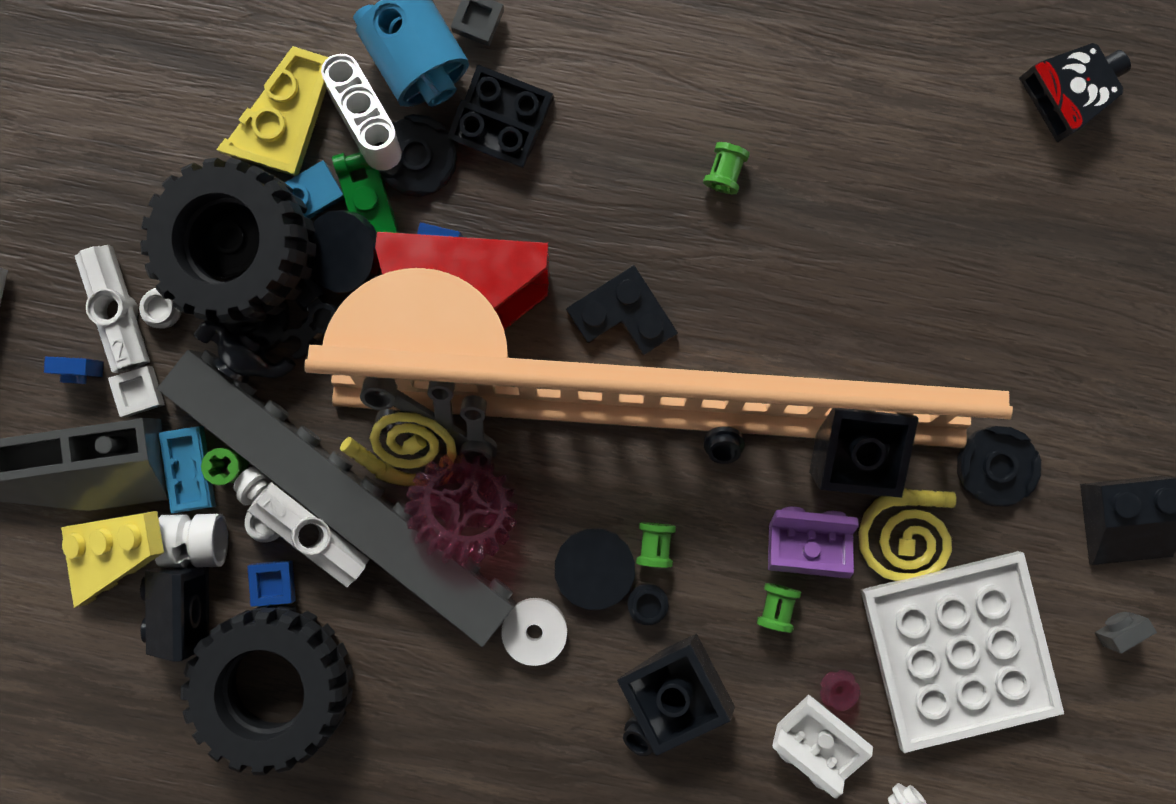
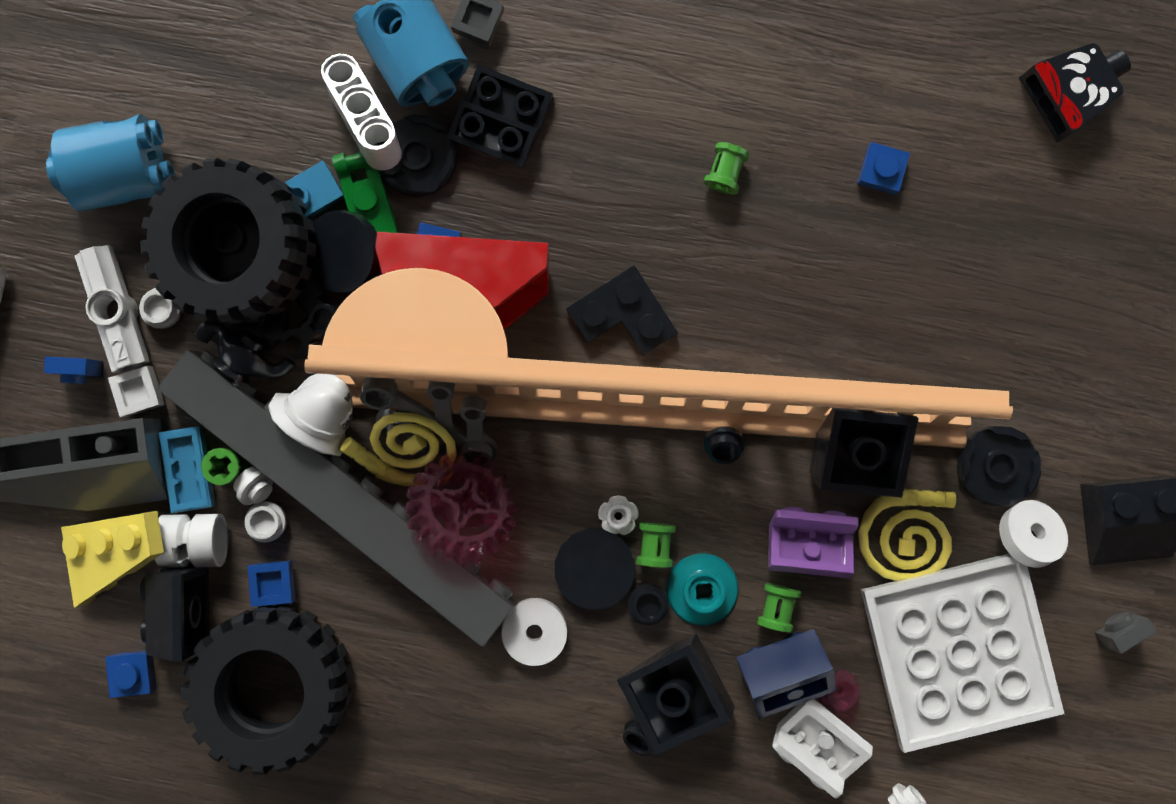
(108, 162): none -> dark azure cylinder
(130, 674): none -> blue plate
(283, 117): light yellow wing -> none
(286, 519): white piece -> none
(315, 413): none -> white piece
(629, 515): none -> white plate
(702, 569): none -> teal piece
(786, 673): none -> dark blue brick
(883, 168): none -> blue plate
(1022, 545): none -> white piece

